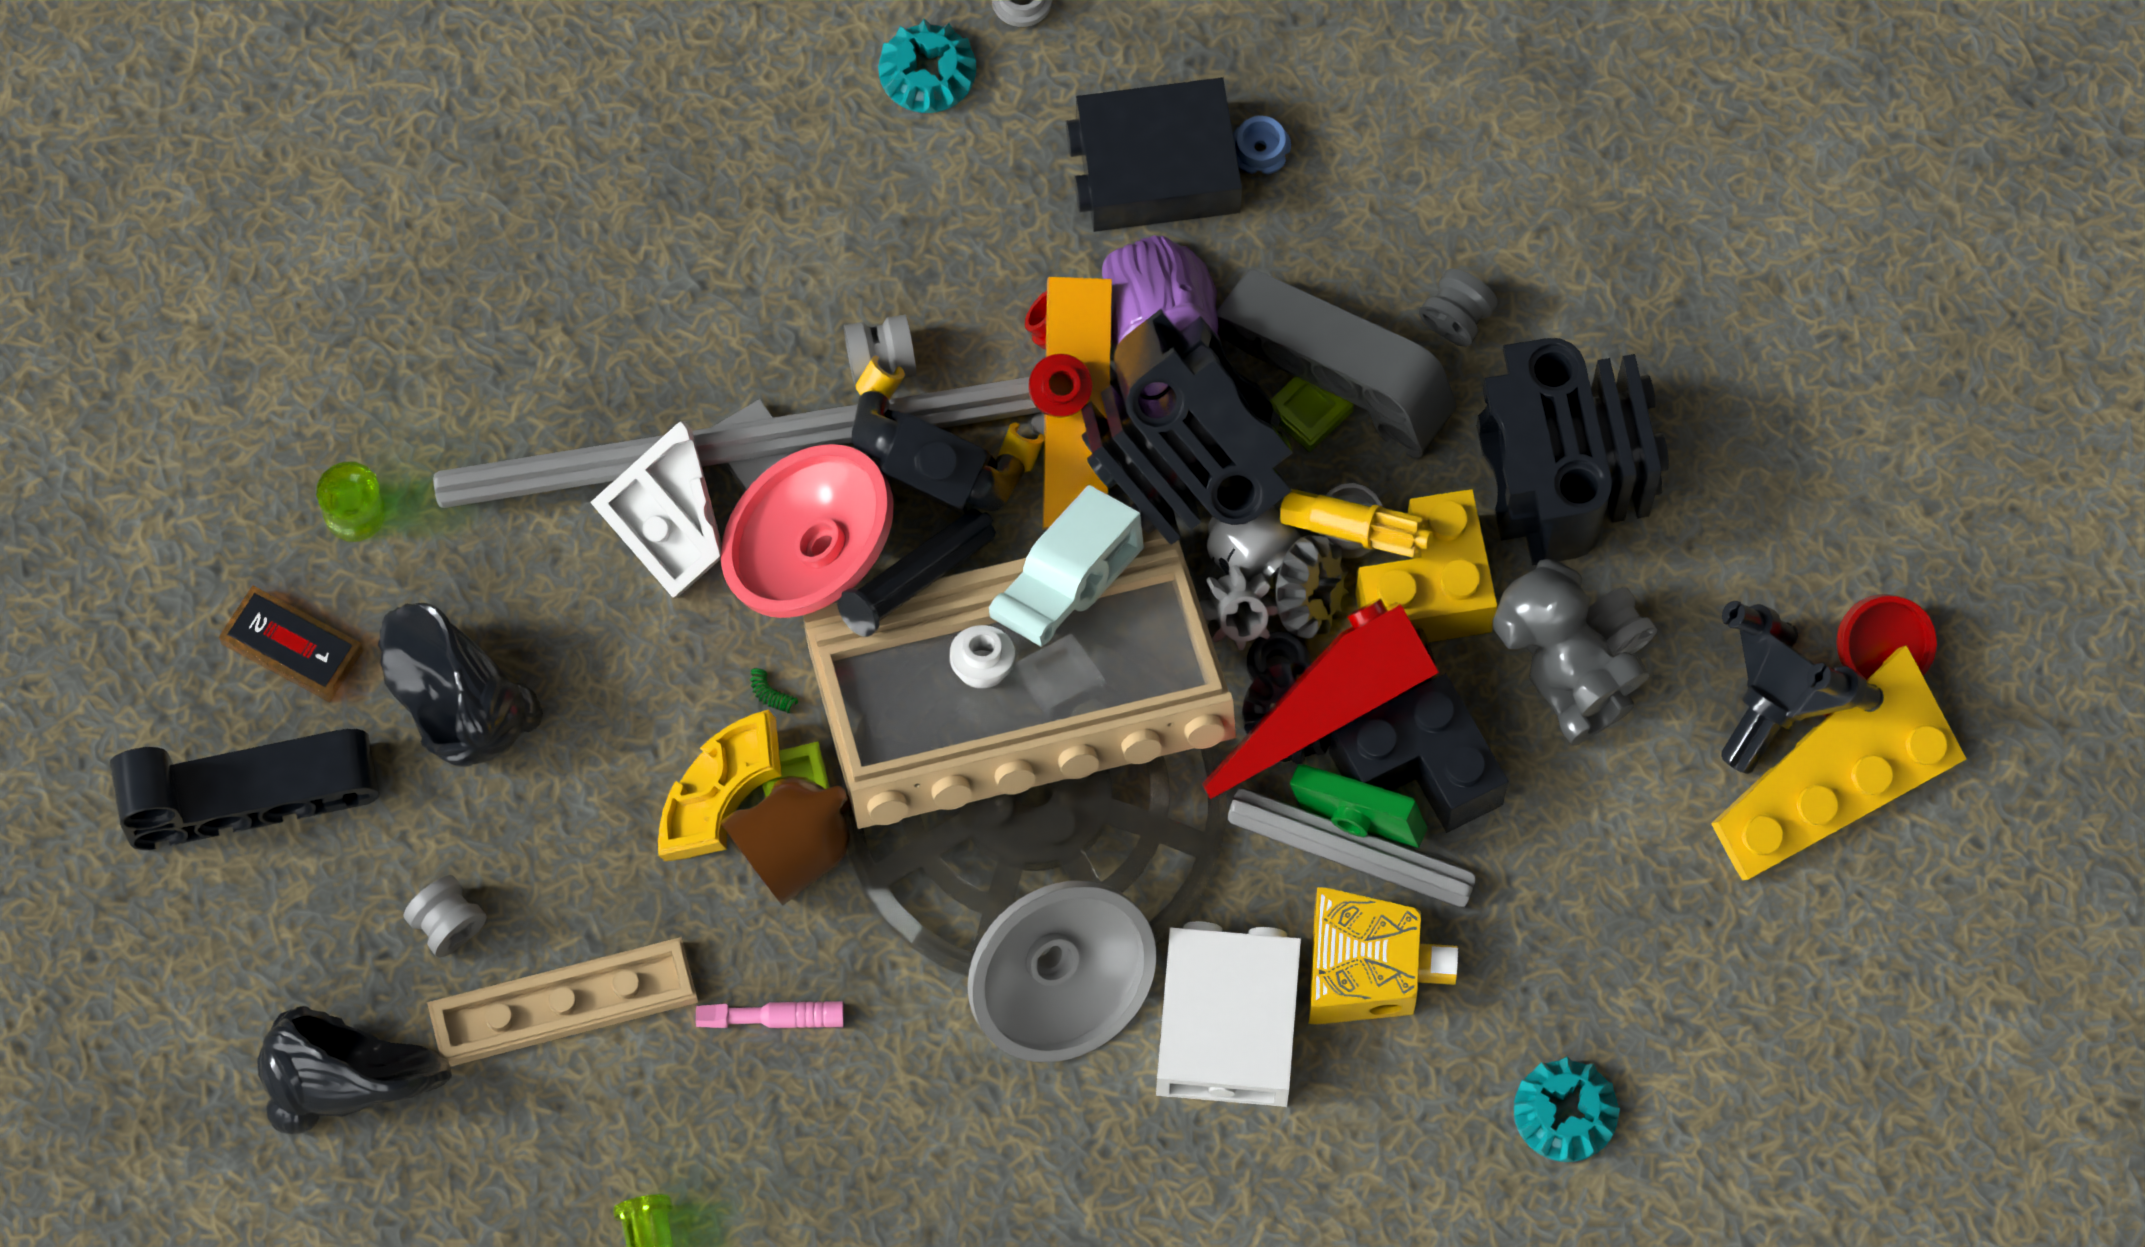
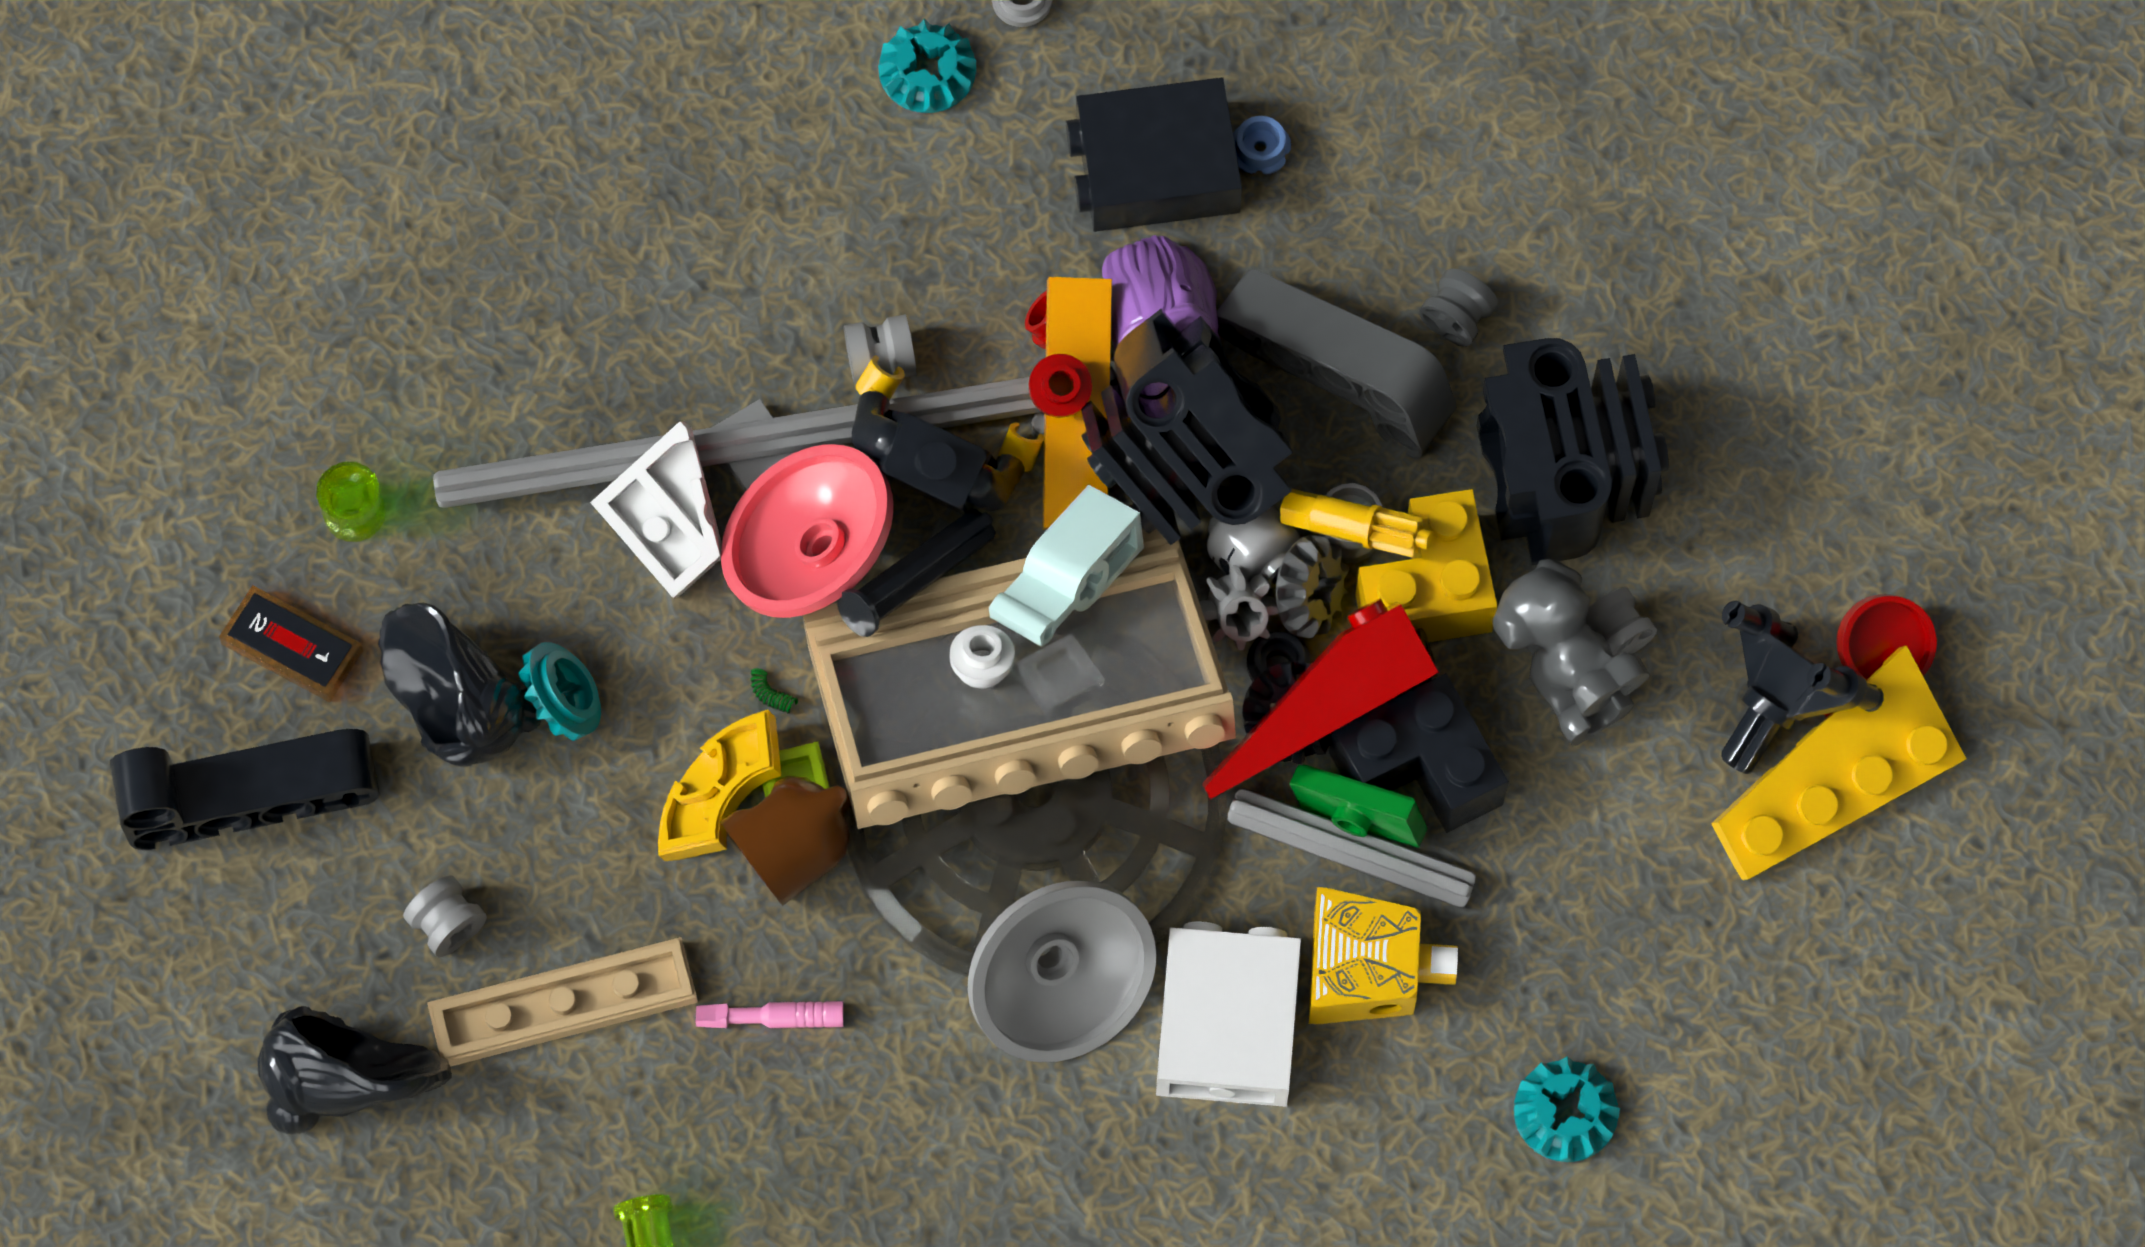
(550, 674): none -> teal gear
(1310, 412): lime tile -> none

